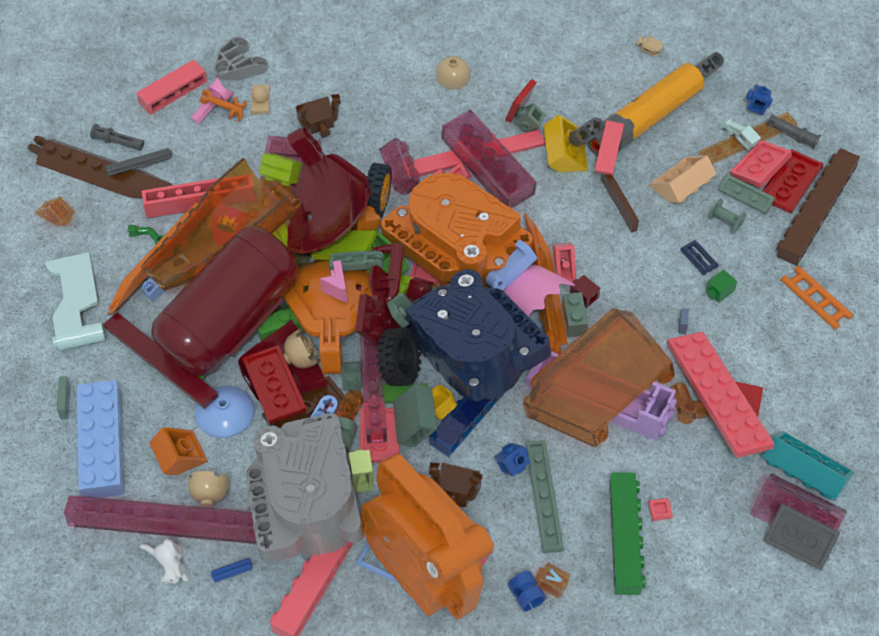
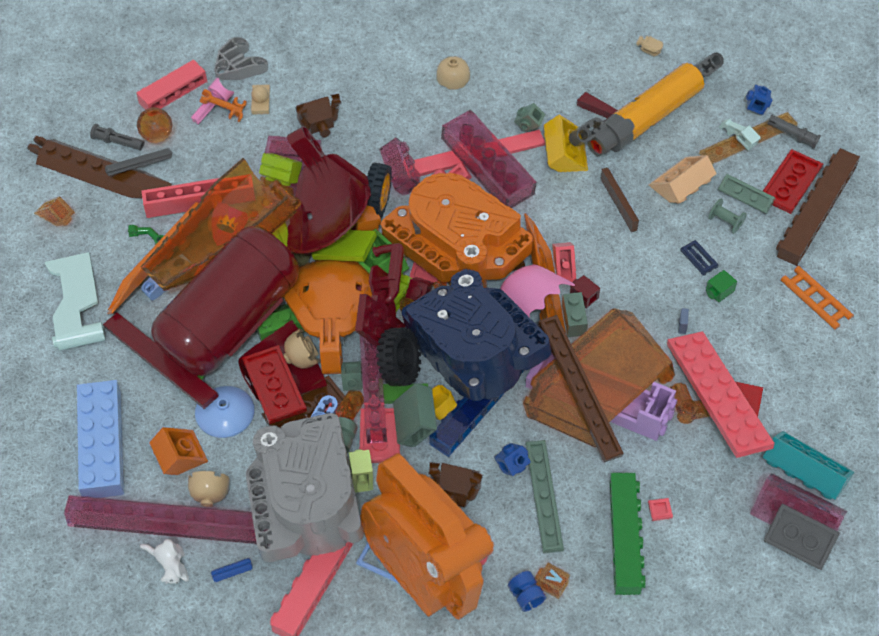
(63, 397): sand green tile -> none
(157, 116): none -> clear orange cylinder
(335, 283): bright pink slope -> none
(357, 260): sand green hinge -> none
(398, 309): sand green bracket -> none
(515, 266): light blue leg -> none
(520, 100): red tile -> none
(581, 389): none -> reddish brown tile
(595, 105): none -> dark red piece
(609, 147): coral tile -> none
(761, 163): coral plate -> none

